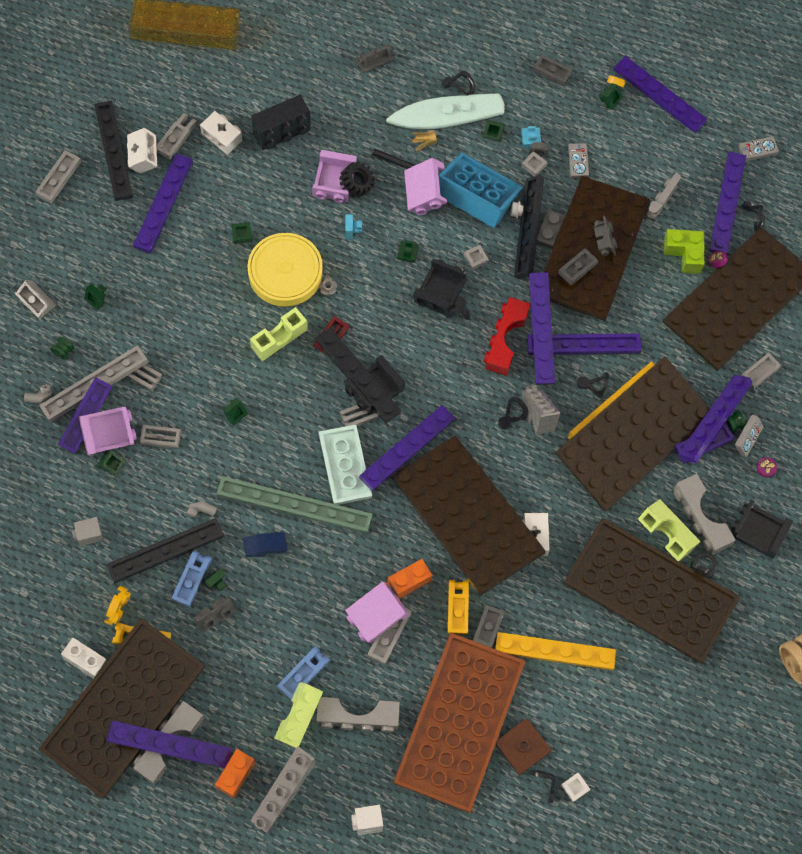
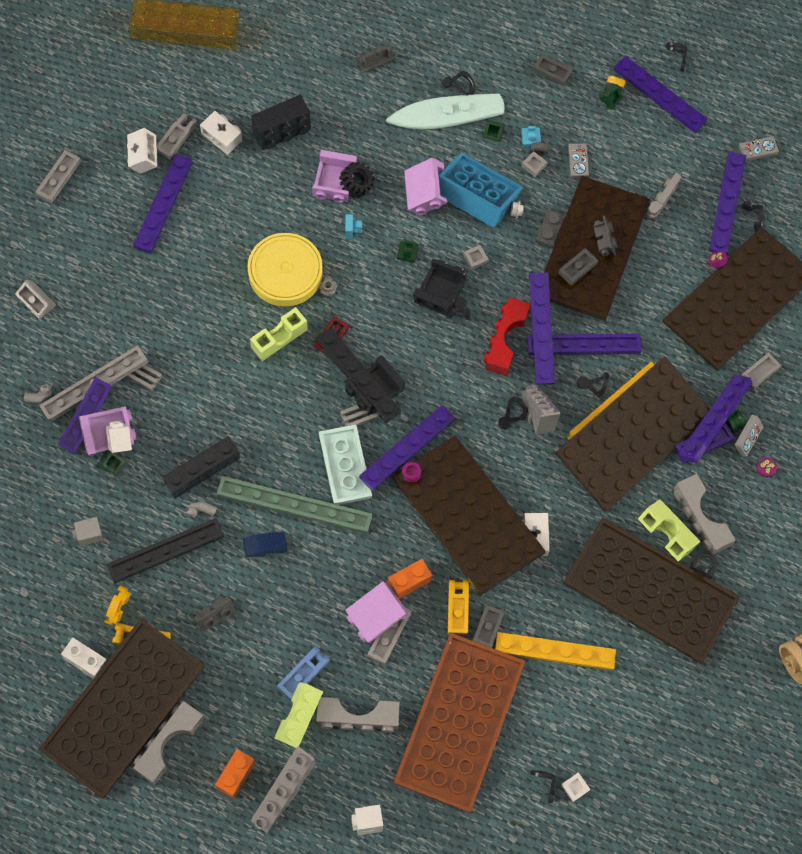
(62, 348): dark green wheel -> none
(95, 296): dark green tile -> none
(113, 150): black plate -> none
(118, 437): none -> white brick
(143, 441): light grey tile -> none
(168, 744): dark purple plate -> none
(191, 579): medium blue plate -> none
(201, 467): none -> black brick
(215, 579): dark green tile -> none
(234, 411): dark green tile -> none
(241, 232): dark green tile -> none
(392, 159): black bar -> none
(411, 472): none -> magenta tile
(429, 138): pearl gold piece -> none
(523, 746): reddish brown plate -> none
(529, 226): black plate -> none
(673, 44): none -> black piece
(689, 246): lime brick -> none
(760, 529): black panel -> none

